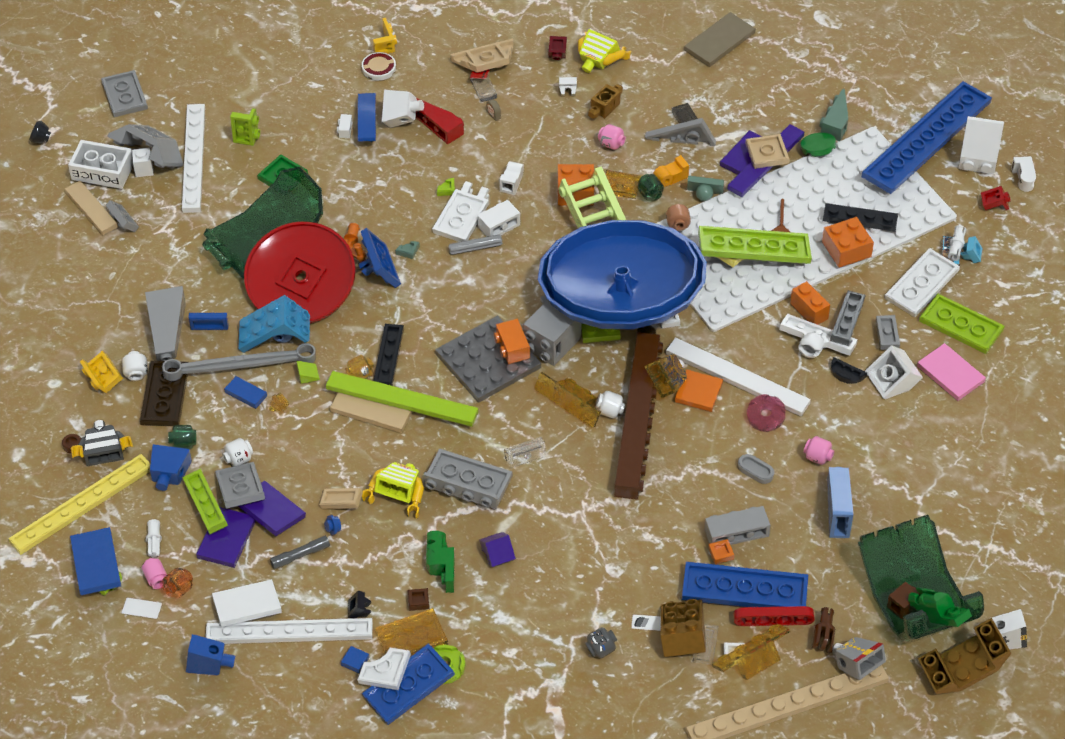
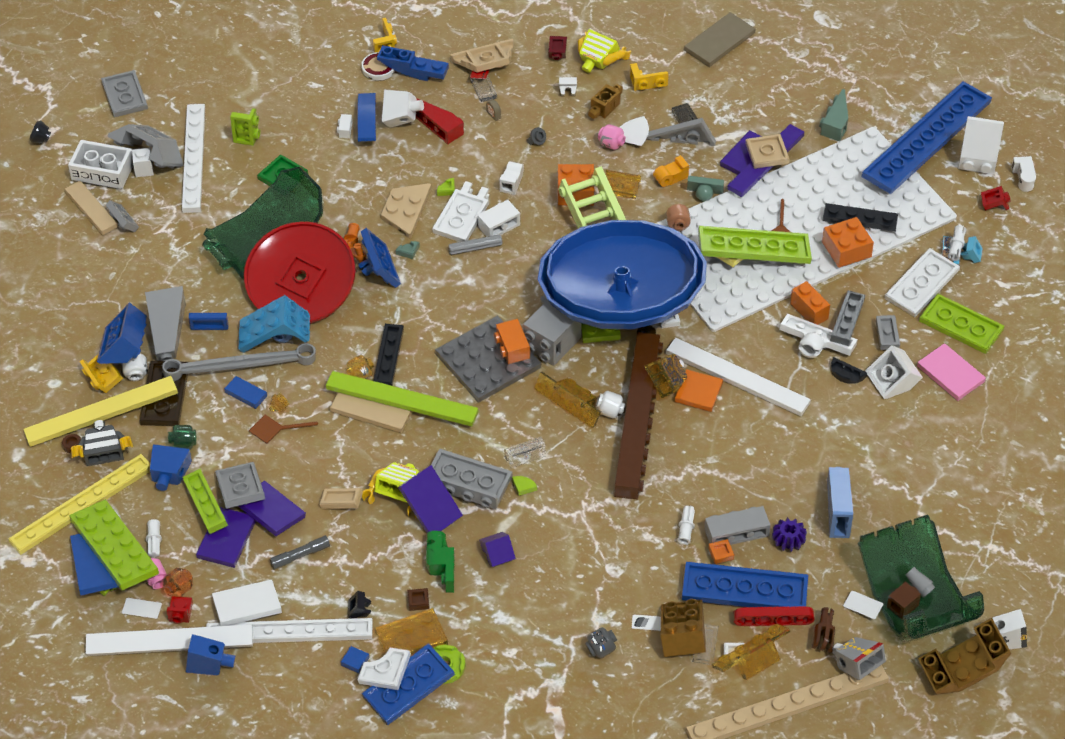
(100, 411): none -> light yellow tile
(114, 544): none -> lime plate
(123, 336): none -> blue slope
(165, 639): none -> white tile
(180, 609): none -> red bracket
(237, 452): white head -> none
(268, 428): none -> dark orange piece
(307, 372): lime slope -> none
(332, 524): blue plate -> none
(405, 207): none -> tan wing
(408, 64): none -> blue slope
(430, 500): none -> dark purple tile
(524, 485): none -> lime tile
(537, 136): none -> dark grey plate
(636, 131): none -> white sticker
(647, 81): none -> yellow bracket
(650, 187): clear green head -> none
(686, 525): none -> white axle
(755, 468): light grey tile -> none
(770, 422): clear pink tile -> none
(789, 534): none -> dark purple gear
(818, 144): green tile -> none
(818, 450): bright pink head -> none
(863, 604): none -> white sticker
(920, 581): none -> light grey cone
(938, 607): green plate -> none

